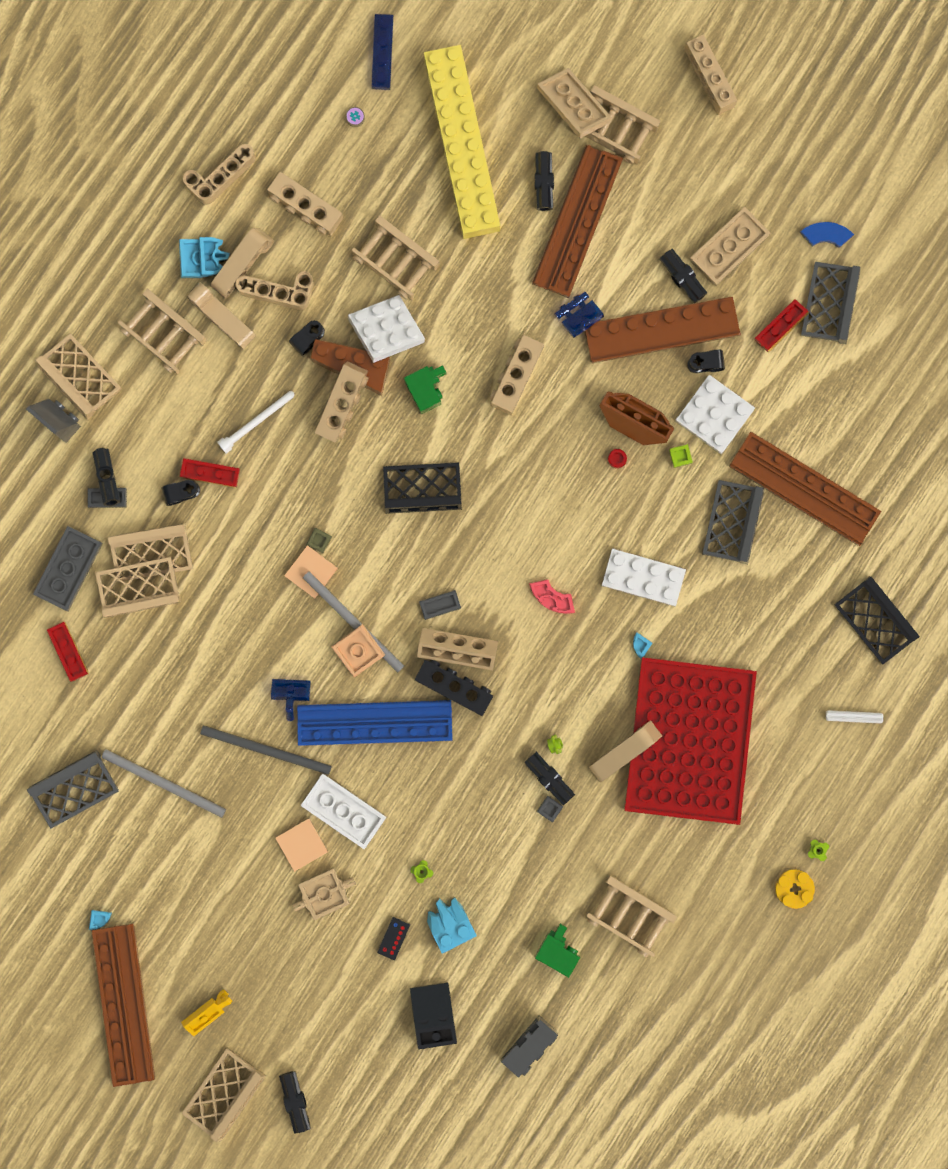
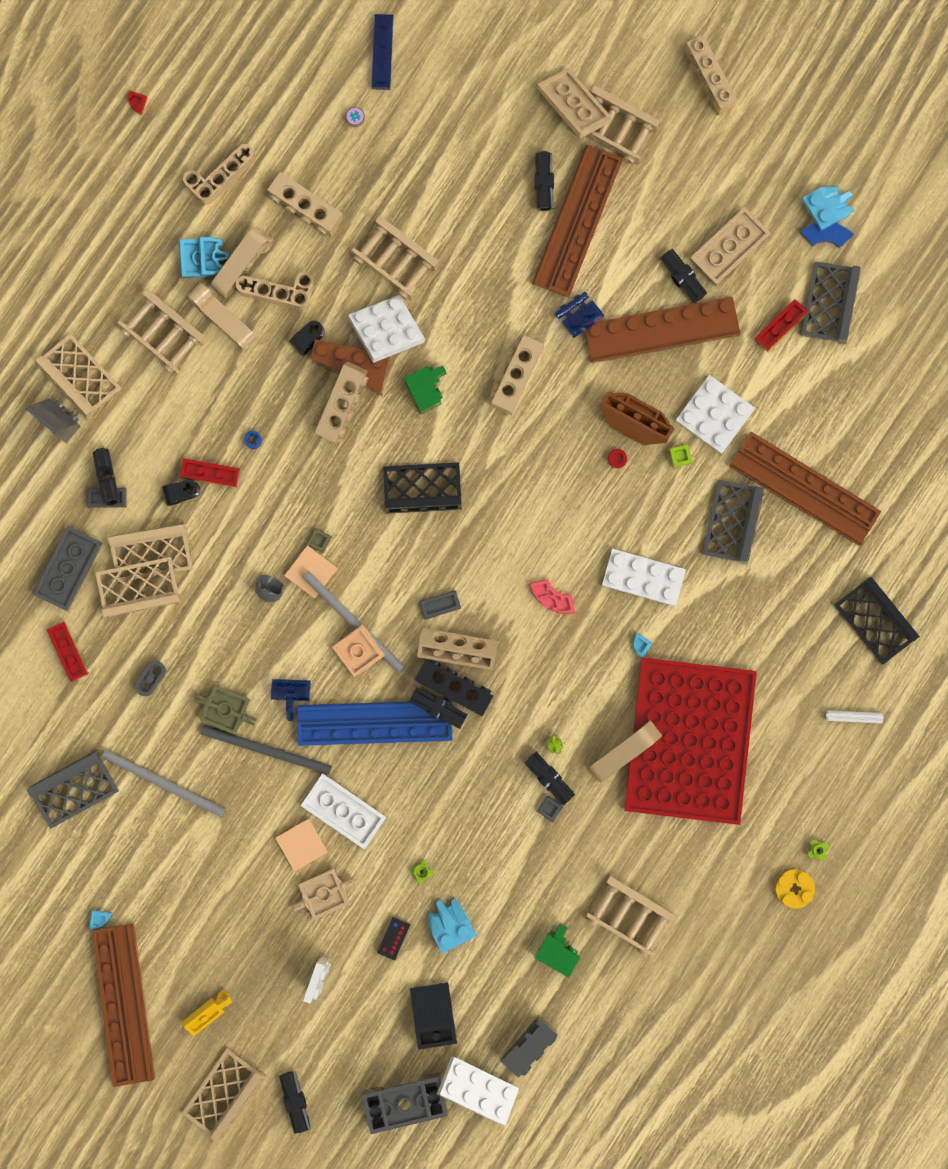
(137, 101): none -> red tile
(150, 678): none -> dark grey plate
(225, 709): none -> olive plate
(227, 443): white piece -> none
(258, 441): none -> blue bush
(268, 588): none -> dark grey hair
(316, 985): none -> white plate
(383, 1104): none -> dark grey plate
(438, 708): none -> black piece
(462, 142): light yellow brick -> none
(478, 1091): none -> white plate
(710, 361): black piece -> none
(828, 206): none -> medium azure plate

